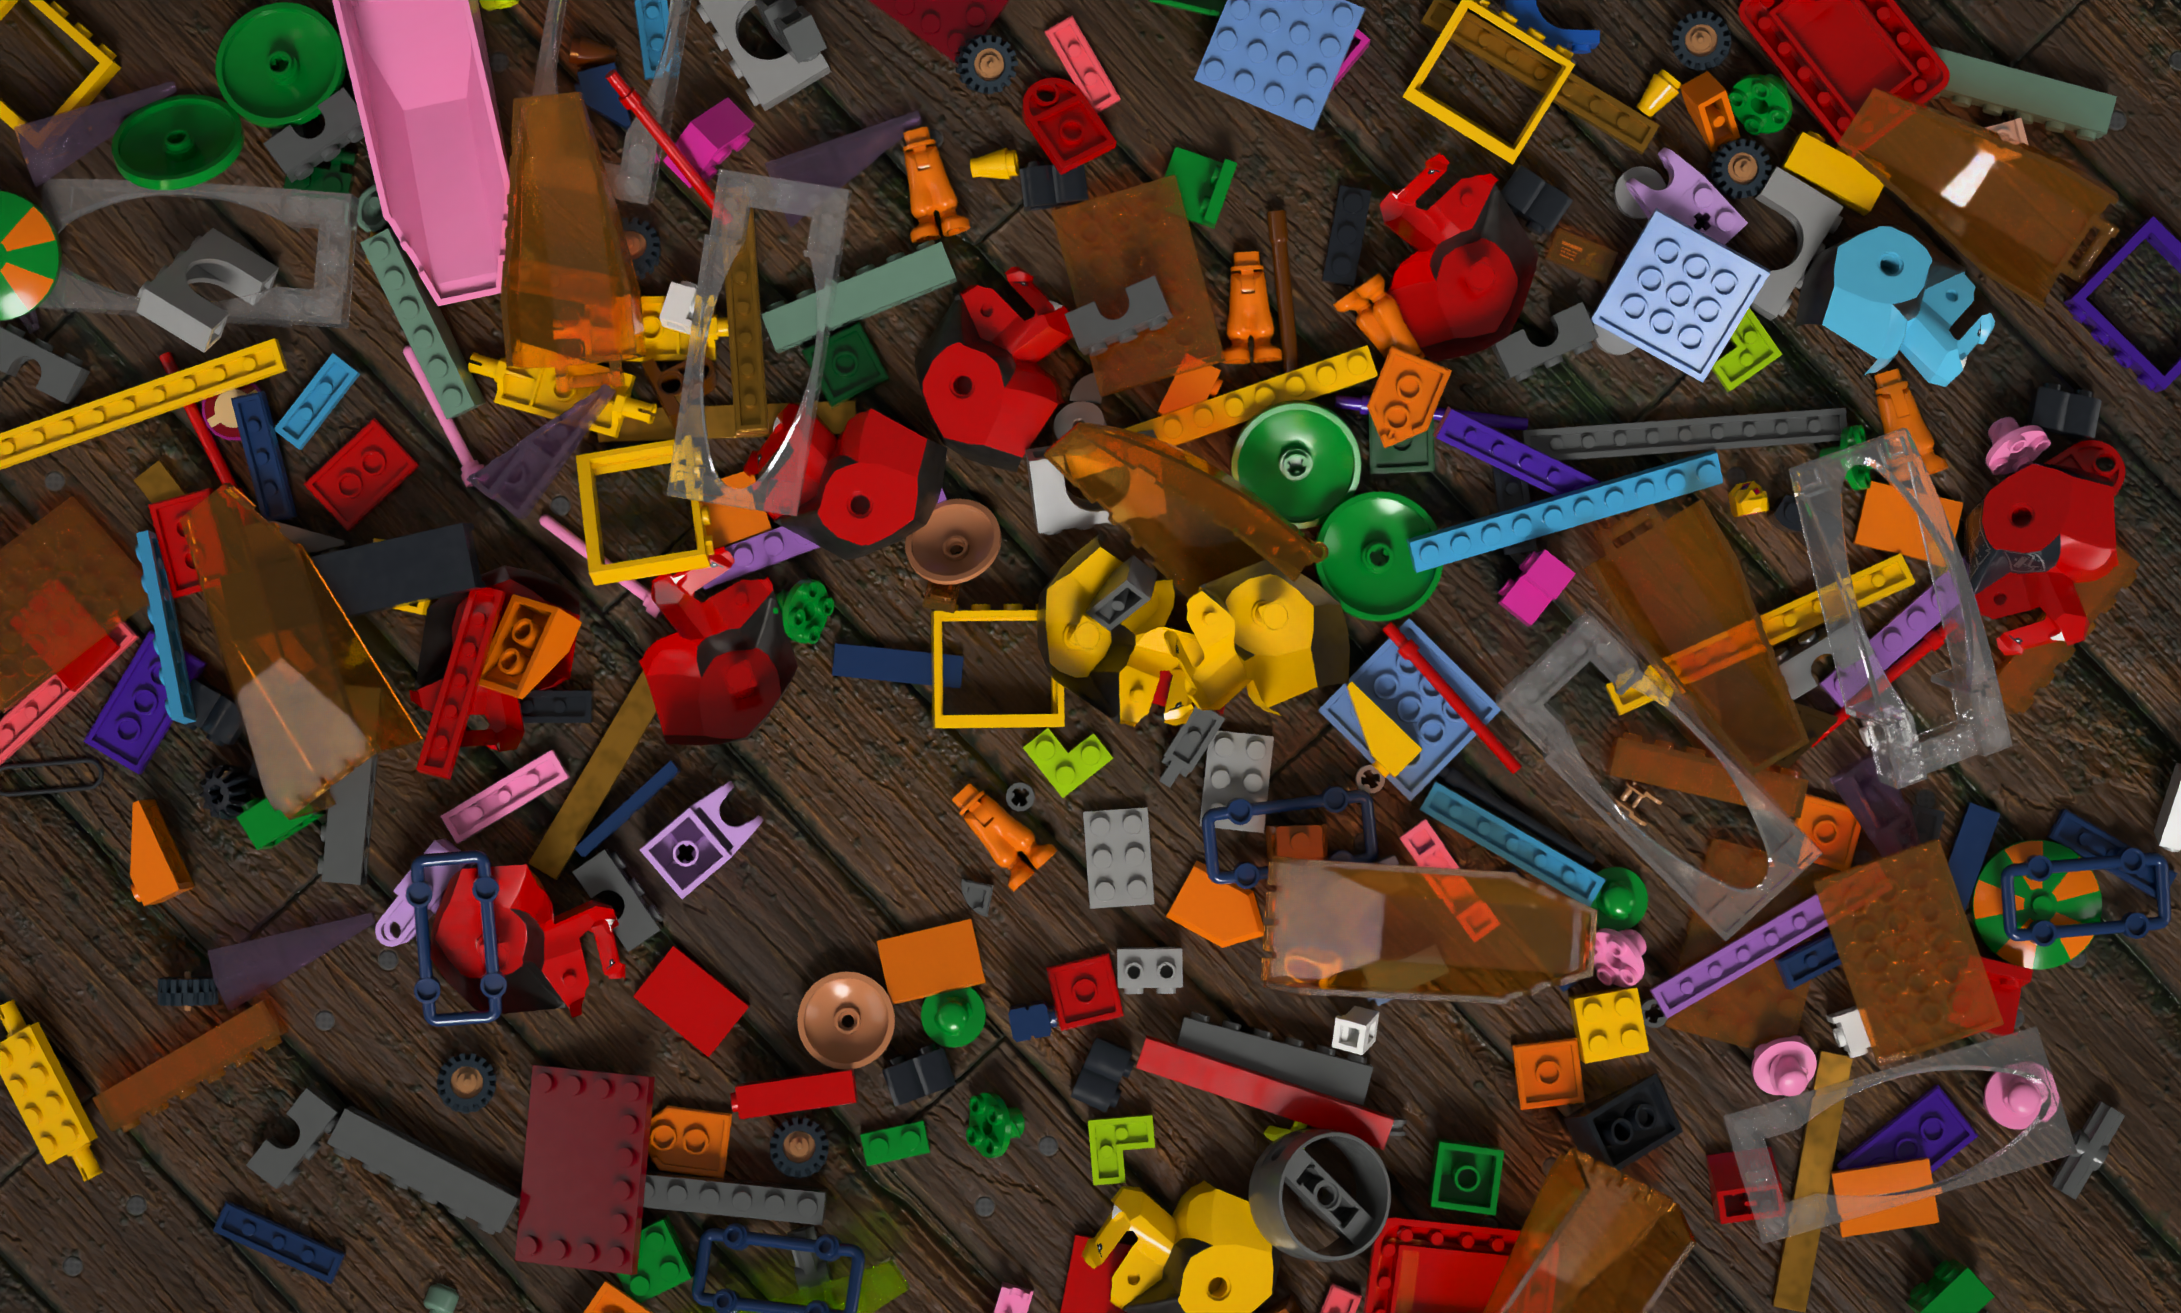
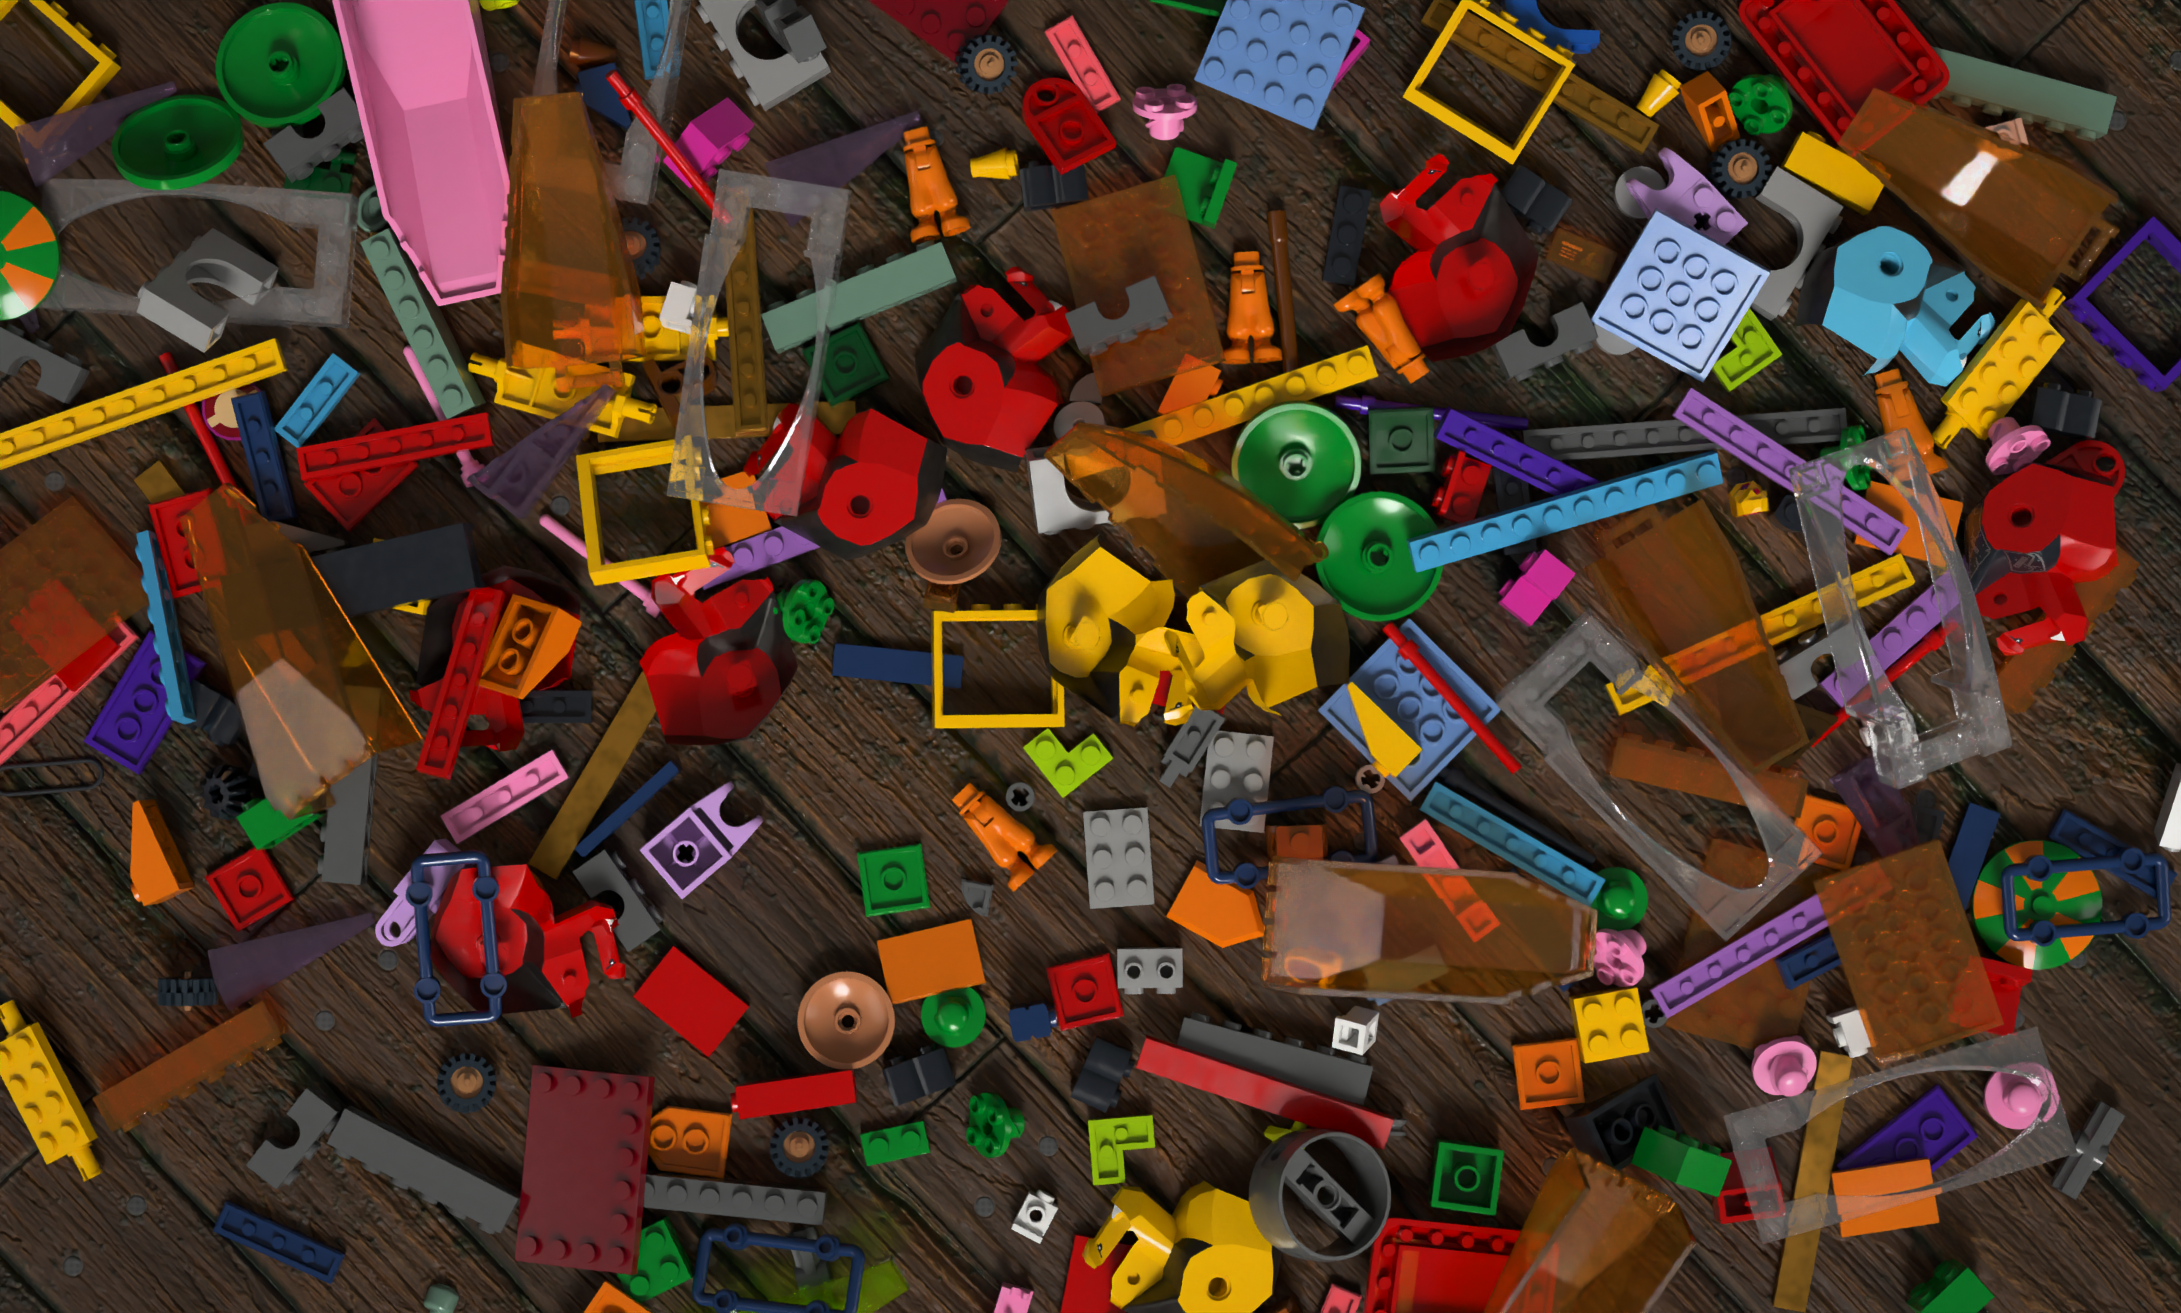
(249, 887): none -> red tile
(395, 446): none -> red plate
(893, 880): none -> green tile
(1035, 1229): none -> white brick
(1123, 593): dark grey slope -> none
(1164, 109): none -> bright pink plate
(1406, 396): orange tile -> none
(1462, 488): none -> red bracket
(1621, 801): medium nougat piece -> none
(1682, 1160): none -> green brick
(1774, 462): none -> medium lavender plate
(2001, 370): none -> yellow plate

